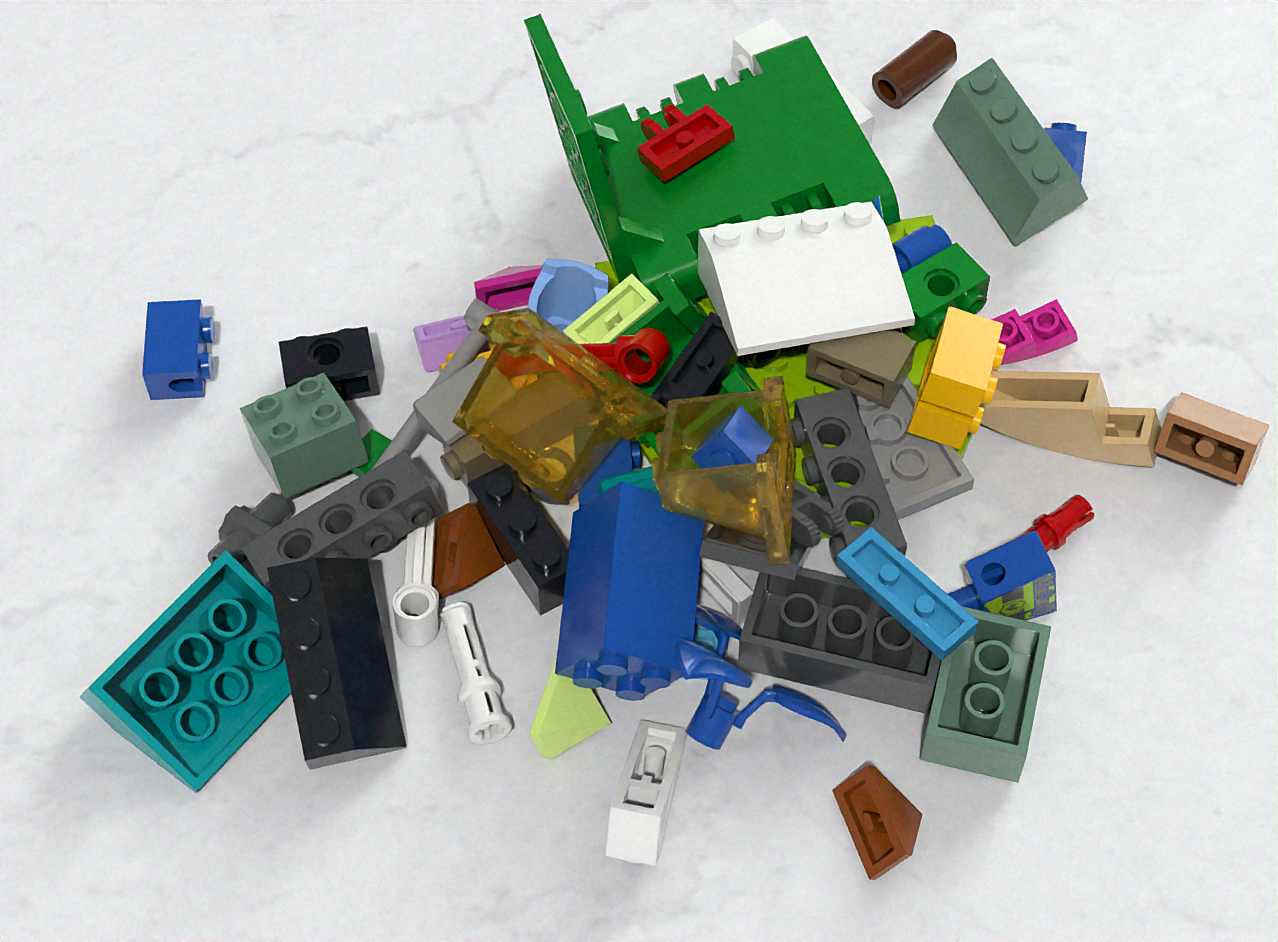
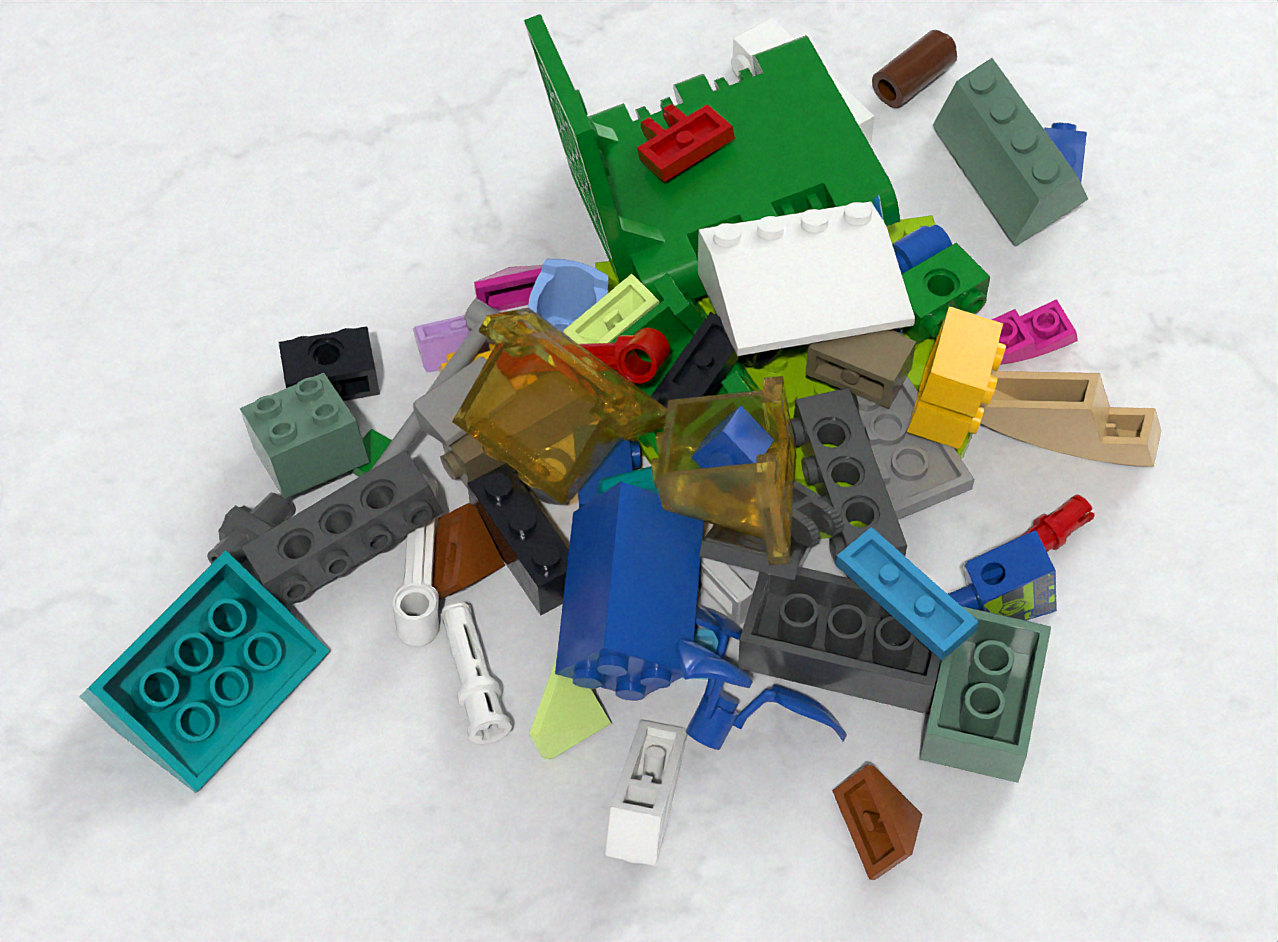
(177, 349): blue brick -> none
(336, 660): black slope -> none
(1211, 438): medium nougat brick -> none

